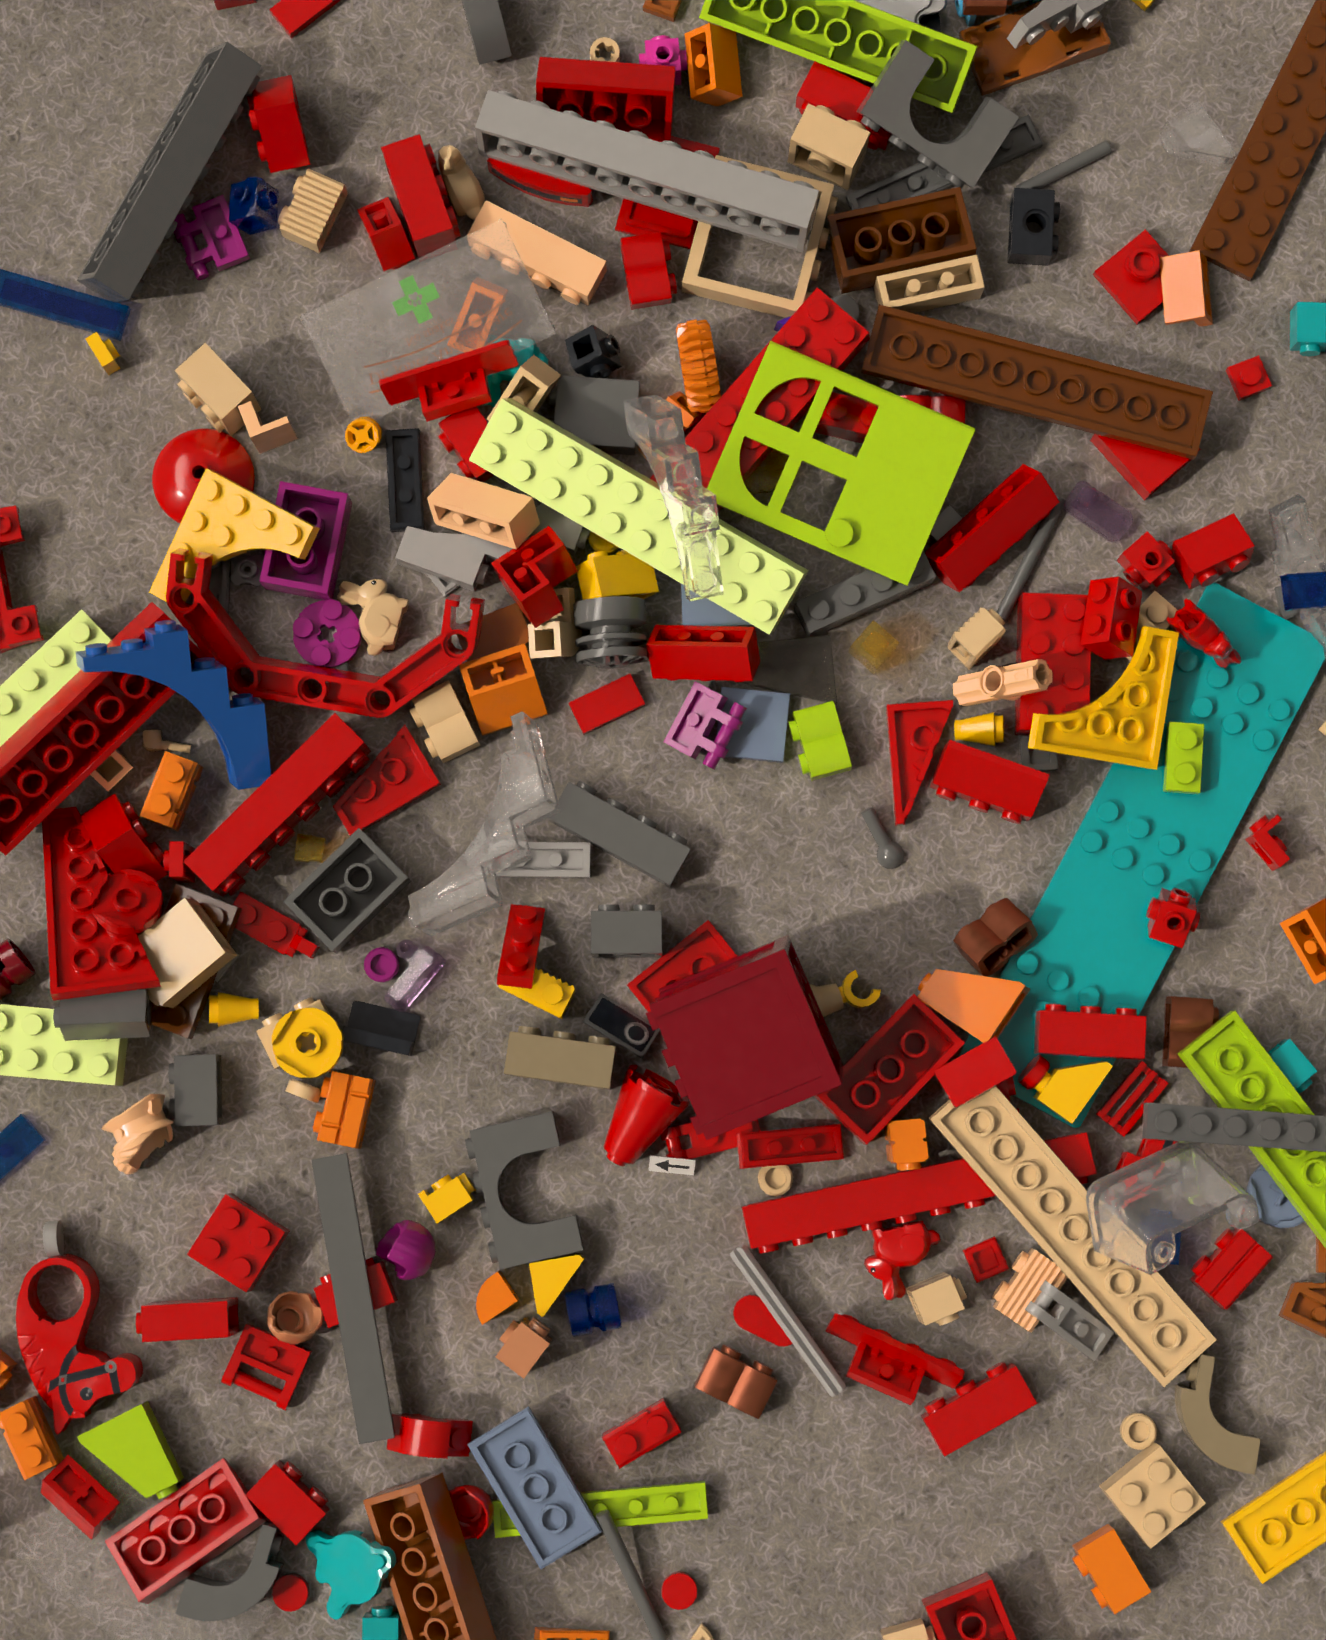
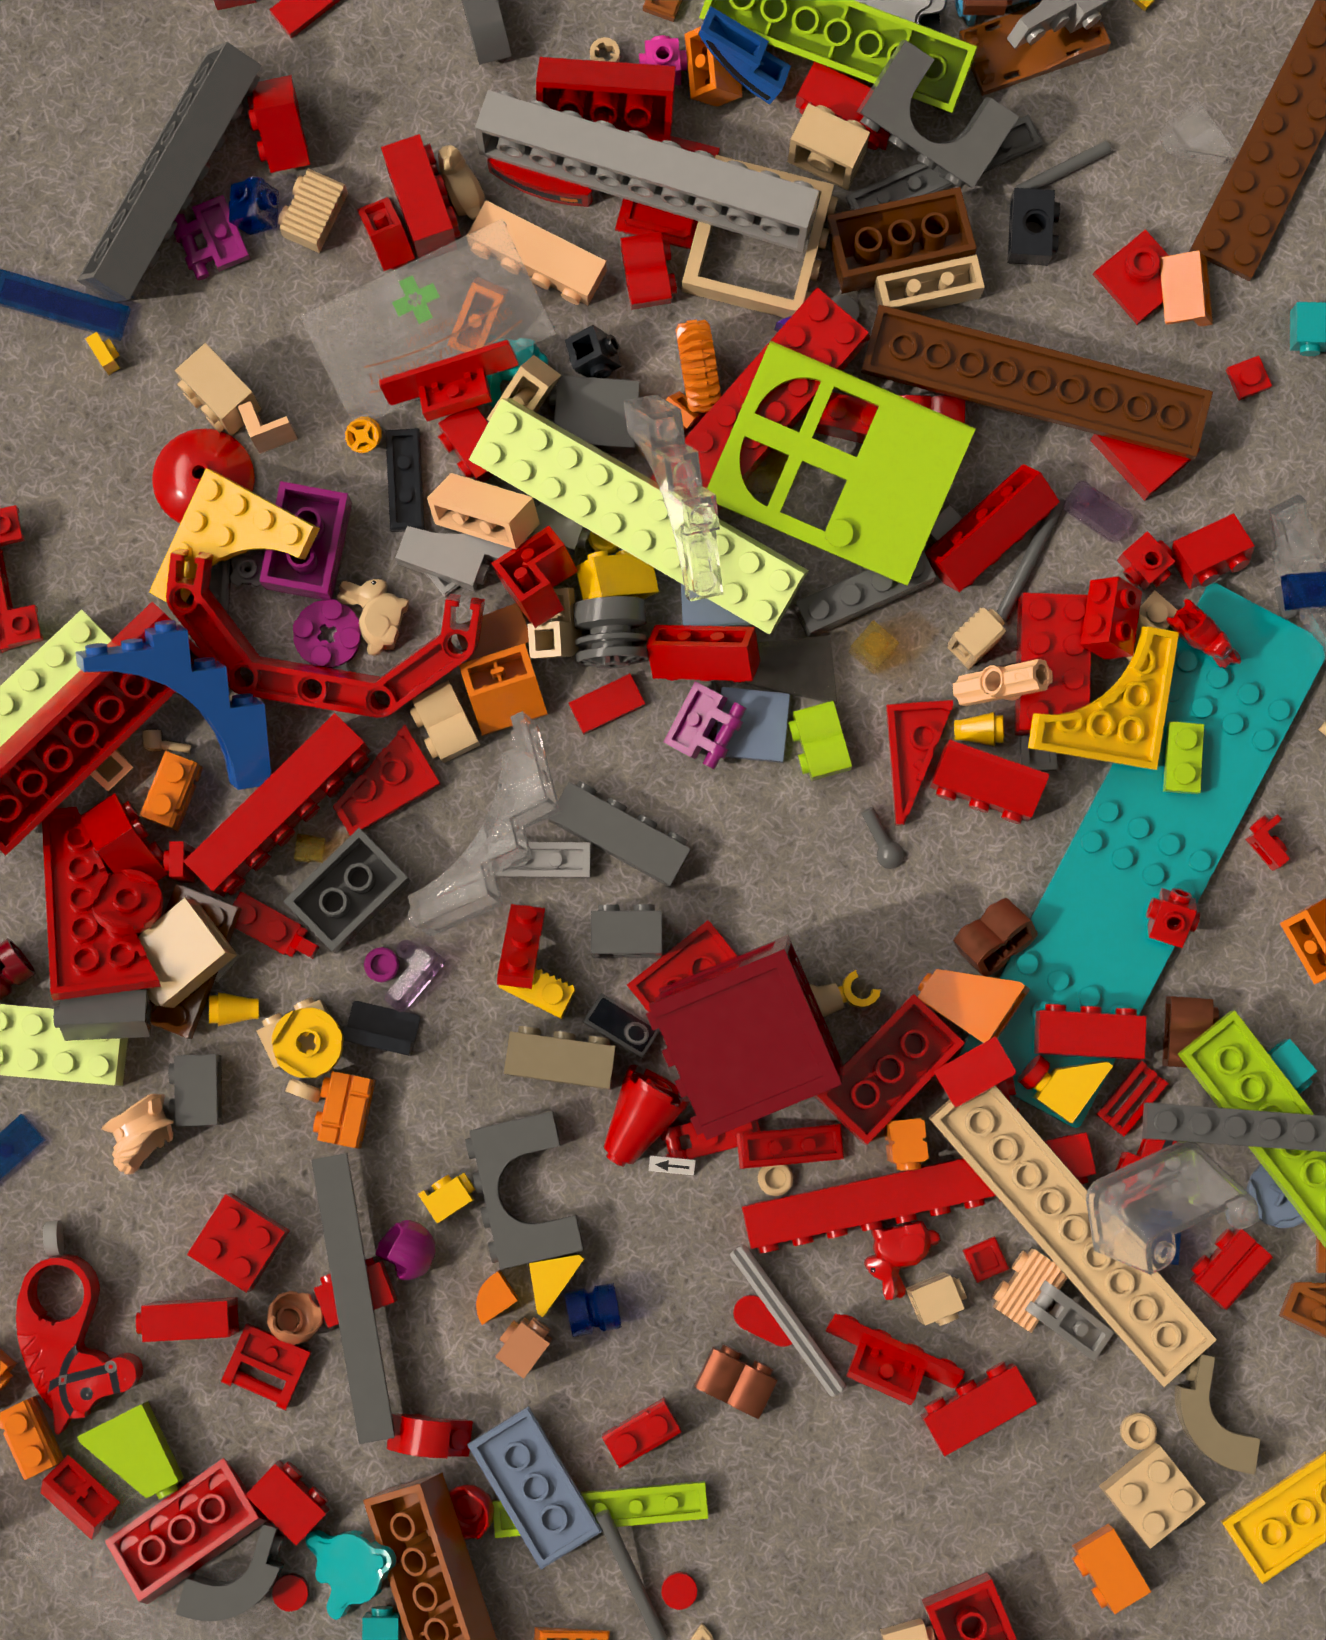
(744, 55): none -> blue slope

